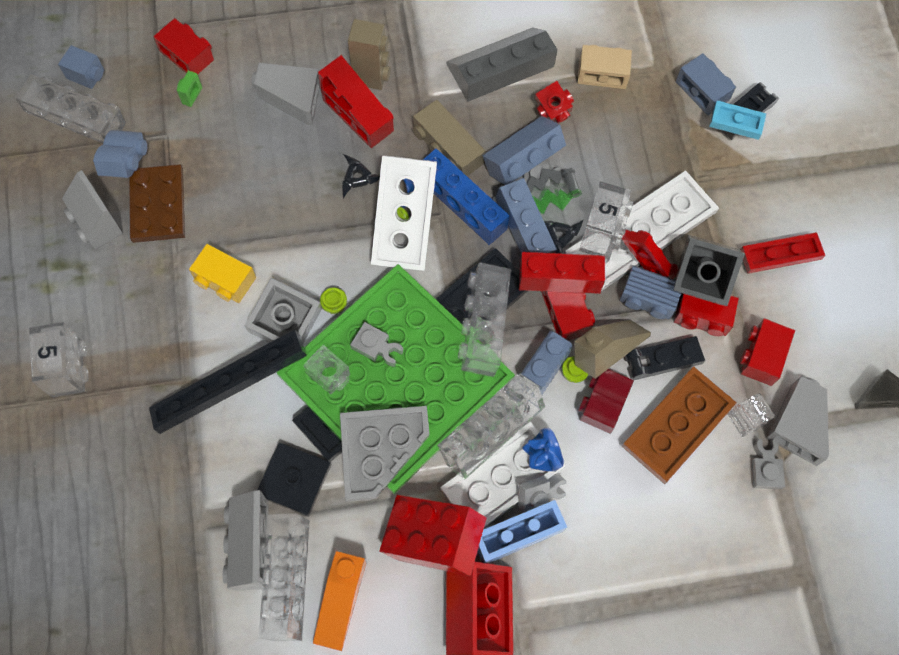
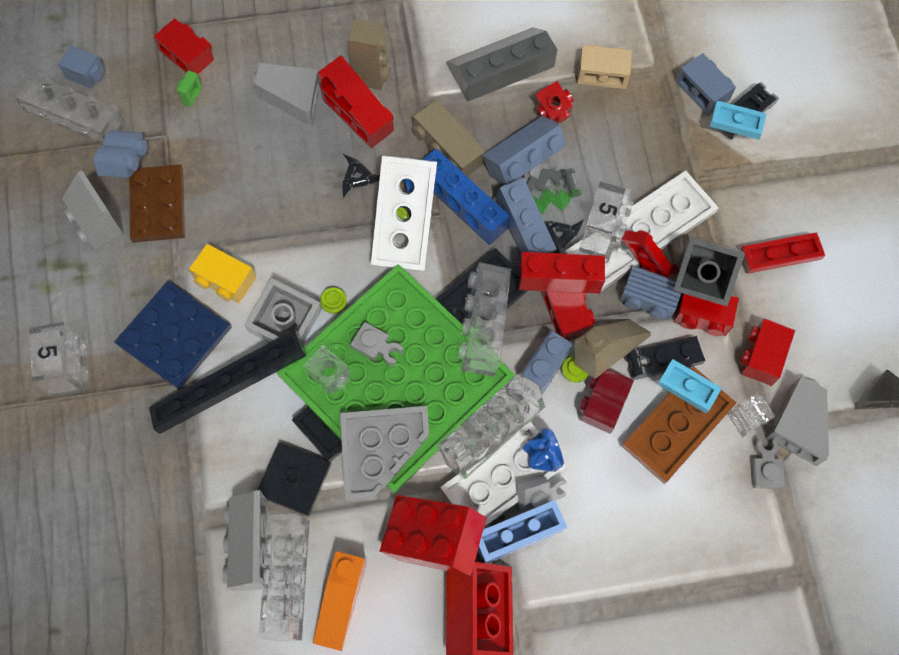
(173, 335): none -> dark blue plate
(689, 386): none -> medium azure plate

